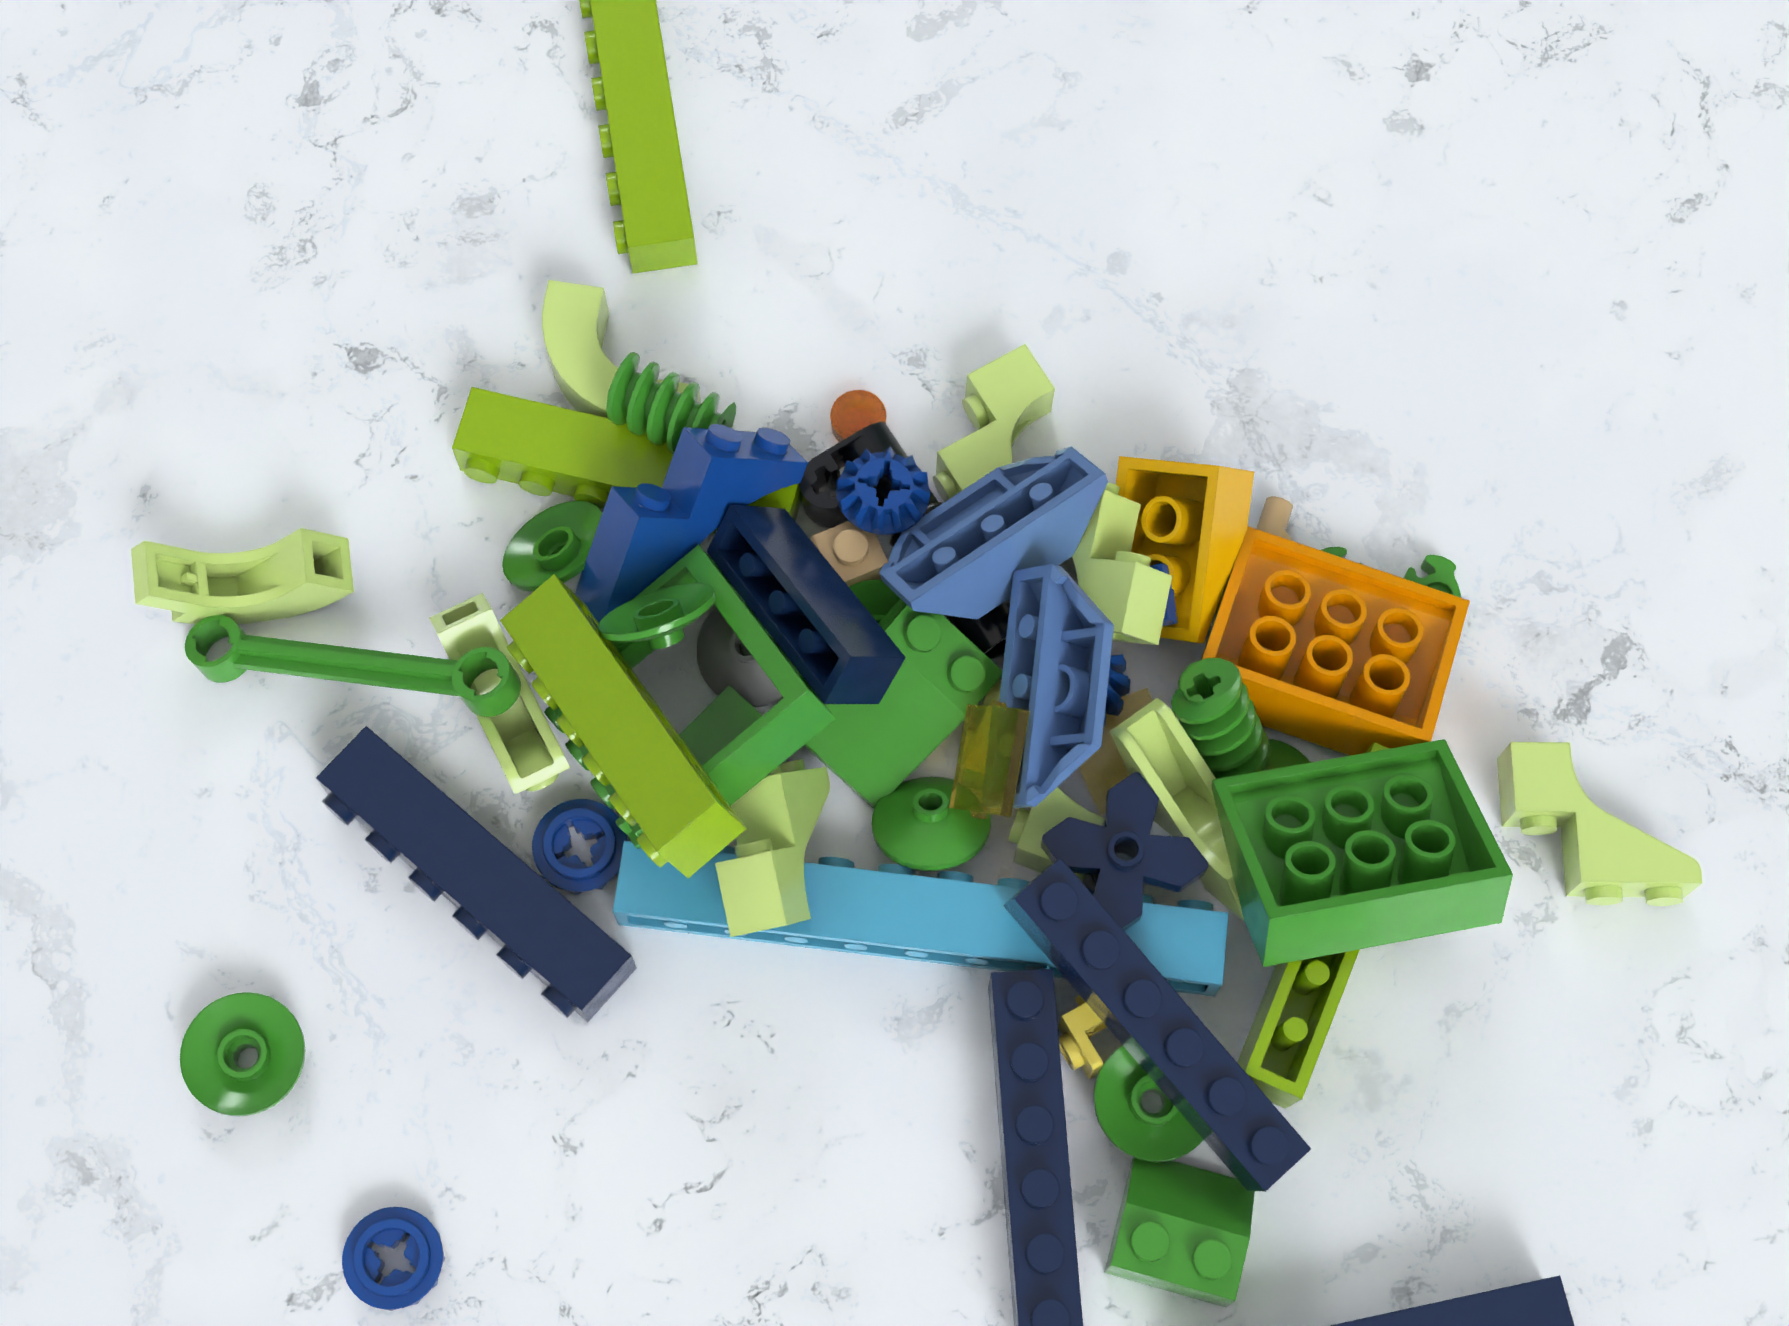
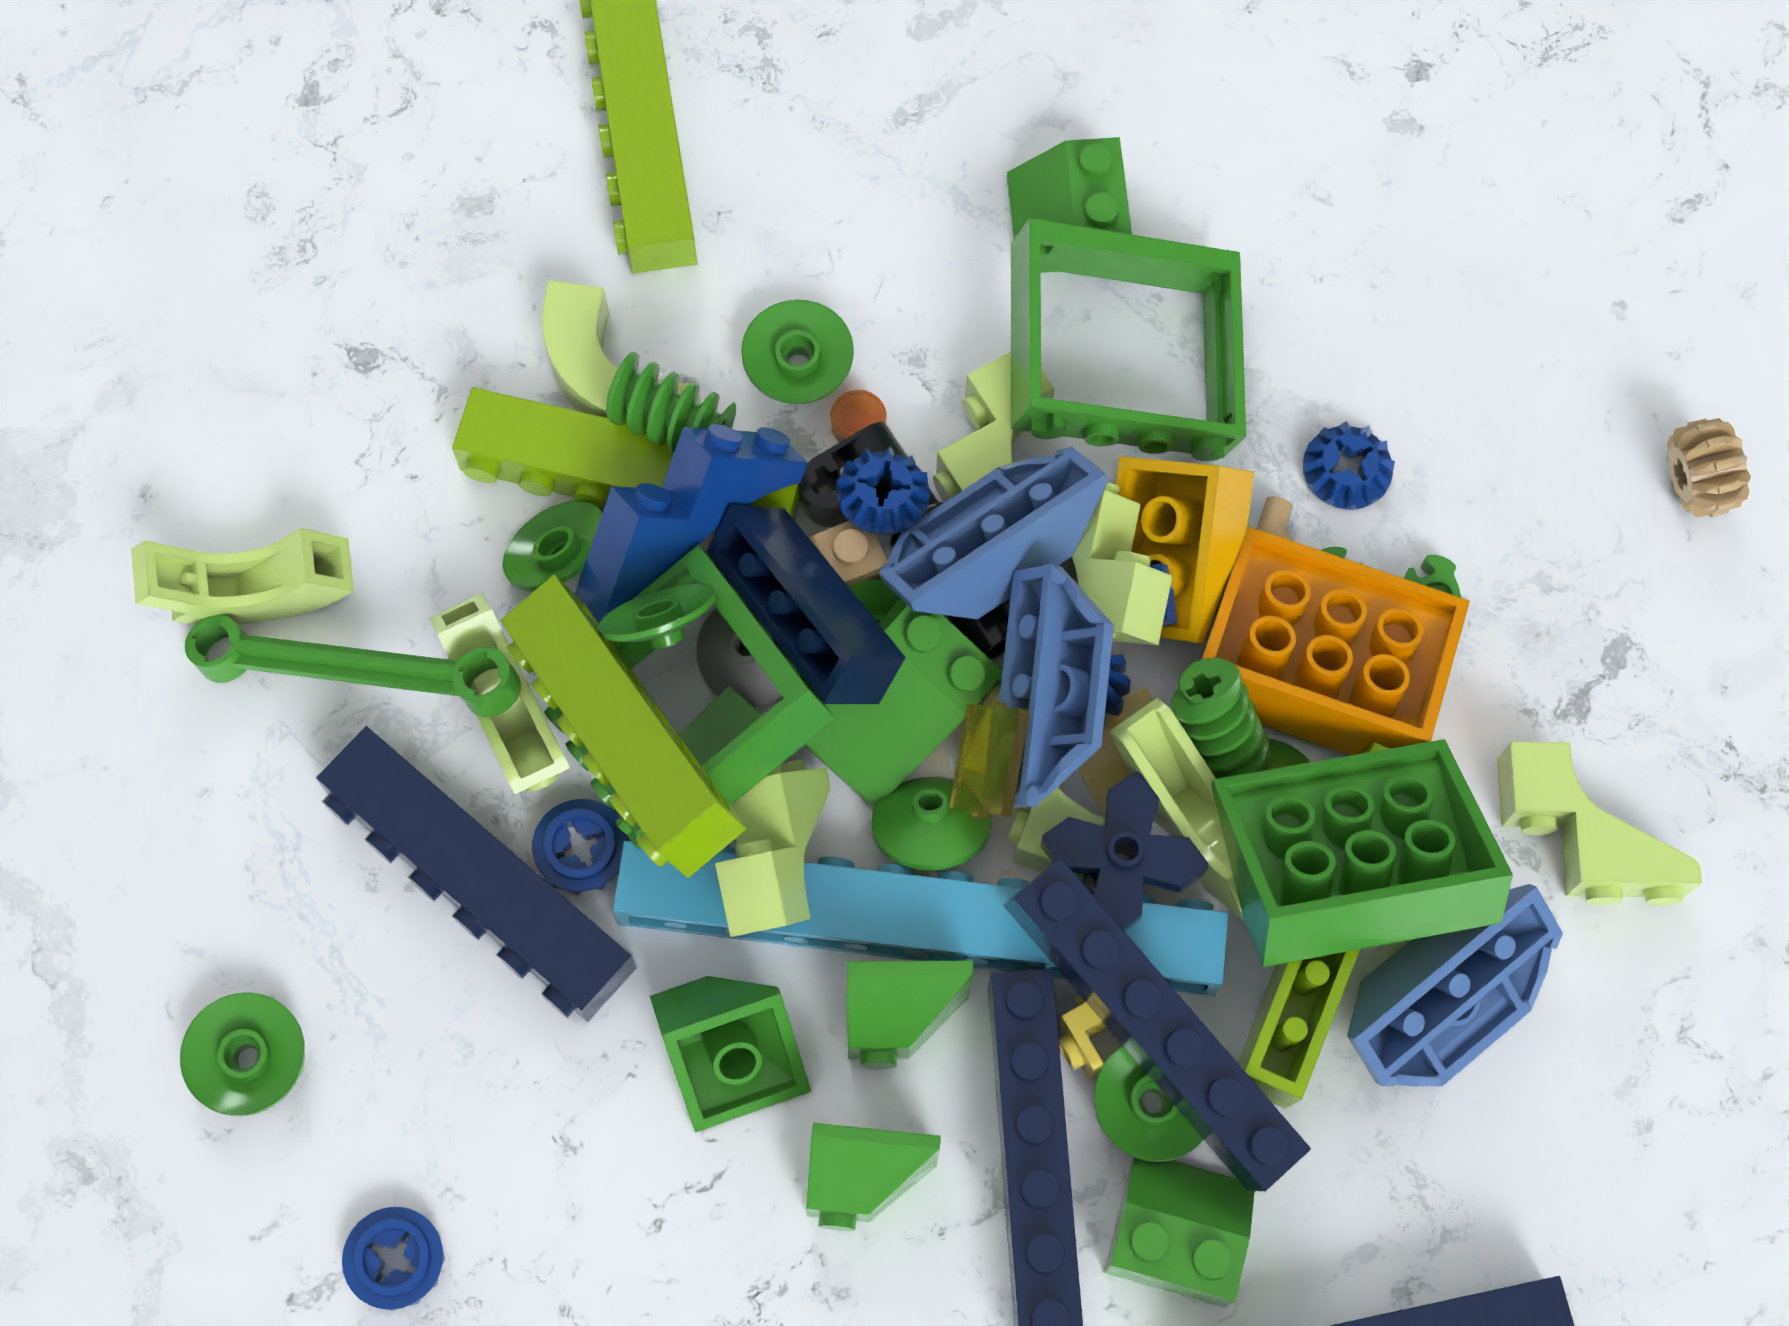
(729, 1048): none -> bright green slope
(792, 330): none -> bright green dish
(863, 1171): none -> bright green slope
(900, 1006): none -> bright green slope
(1072, 185): none -> bright green slope
(1144, 262): none -> bright green window
(1345, 488): none -> blue gear
(1453, 994): none -> medium blue wedge
(1708, 467): none -> tan gear

